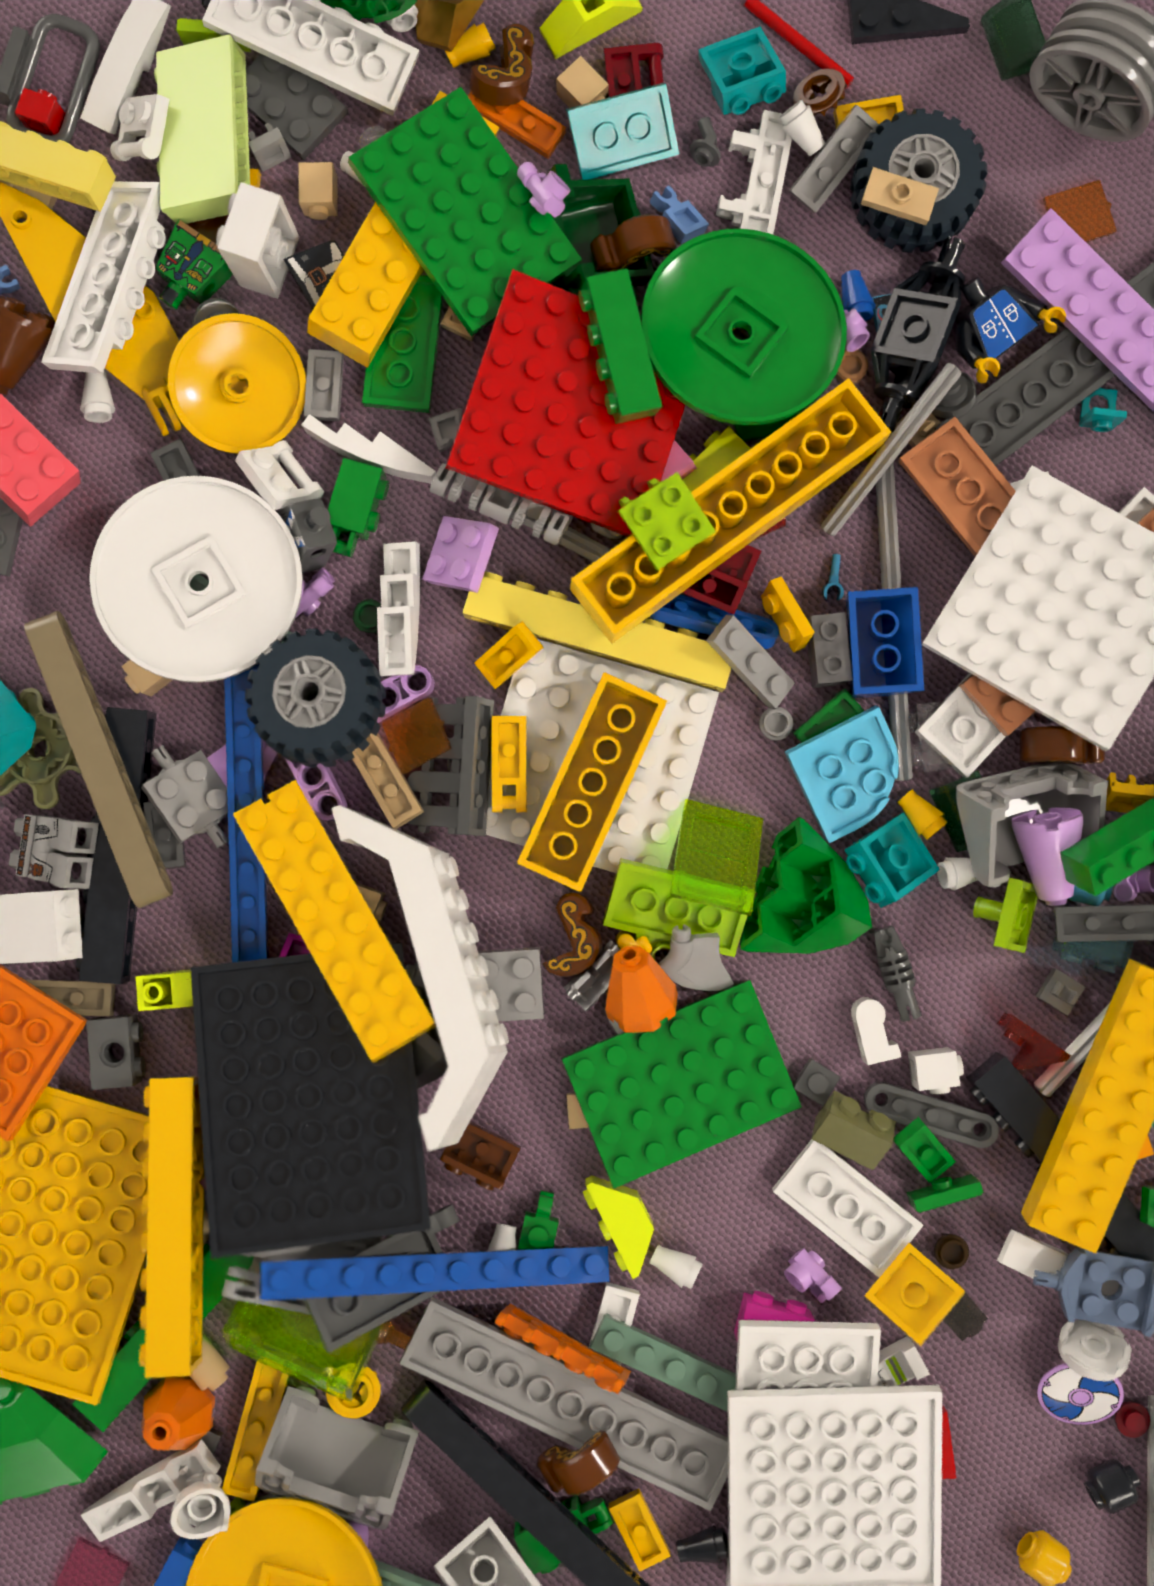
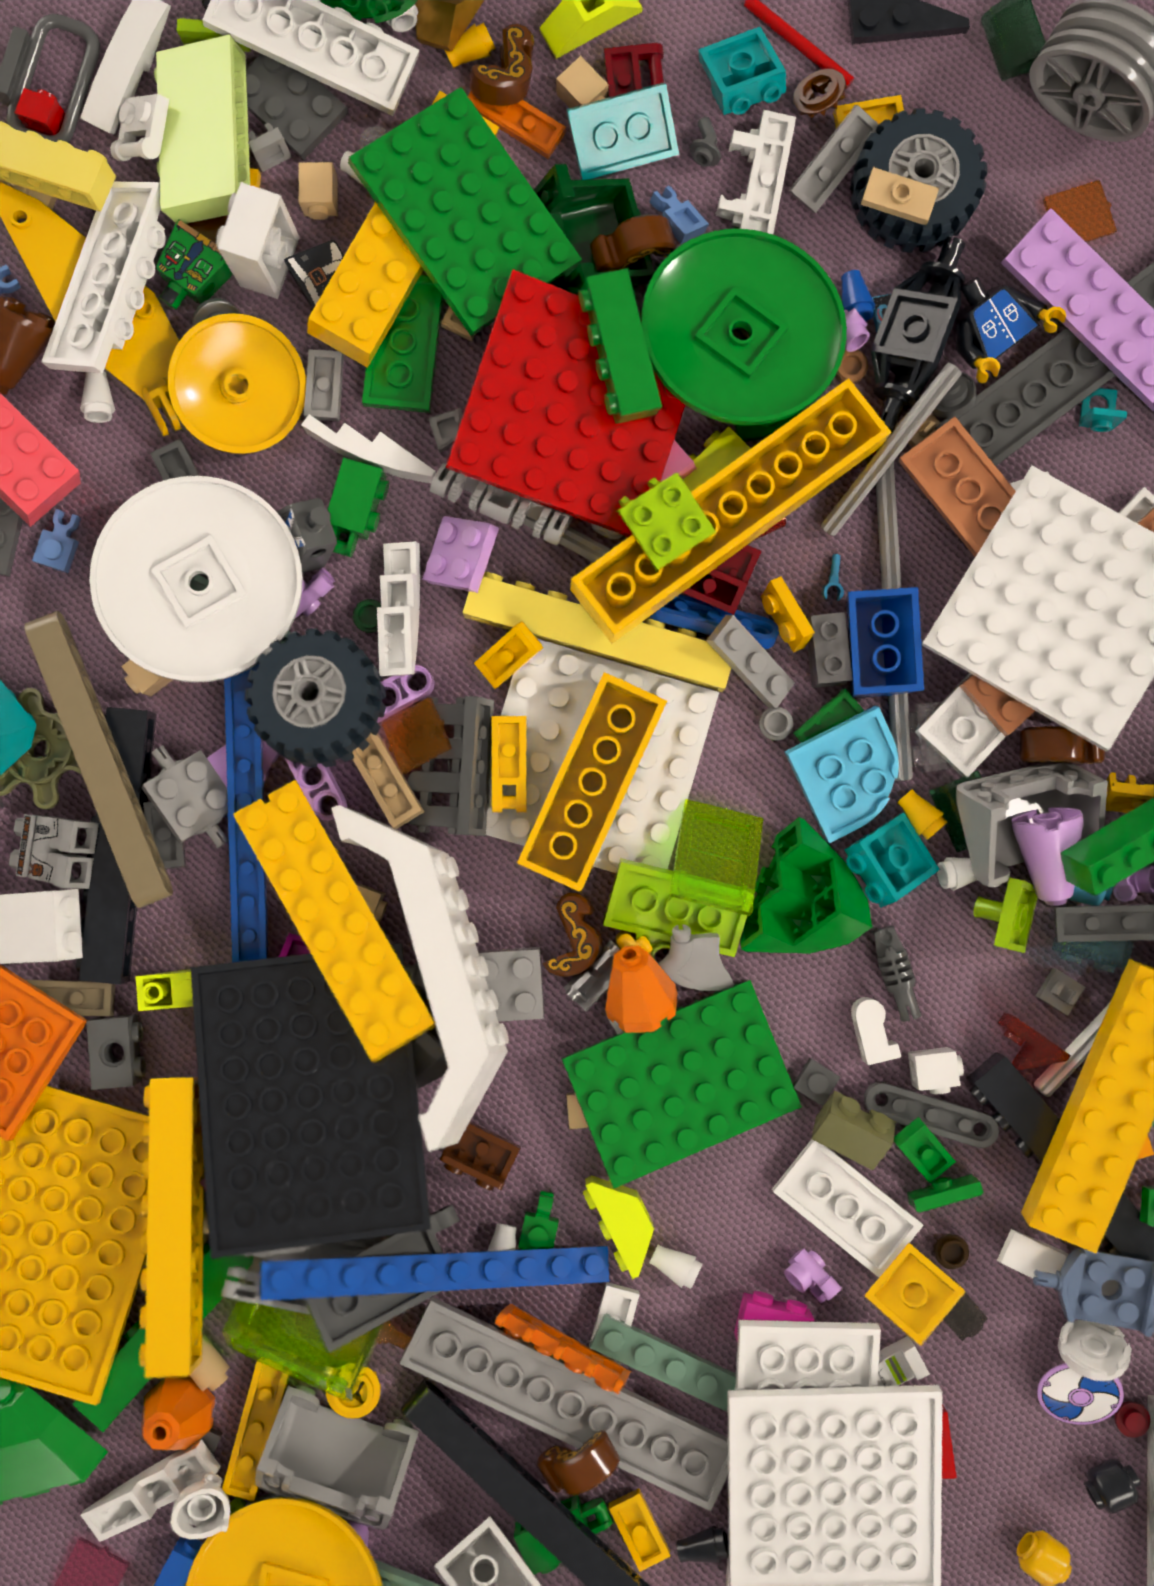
(56, 547): none -> medium blue plate
(271, 480): white plate -> none
(547, 189): lavender plate -> none
(802, 127): white cone -> none

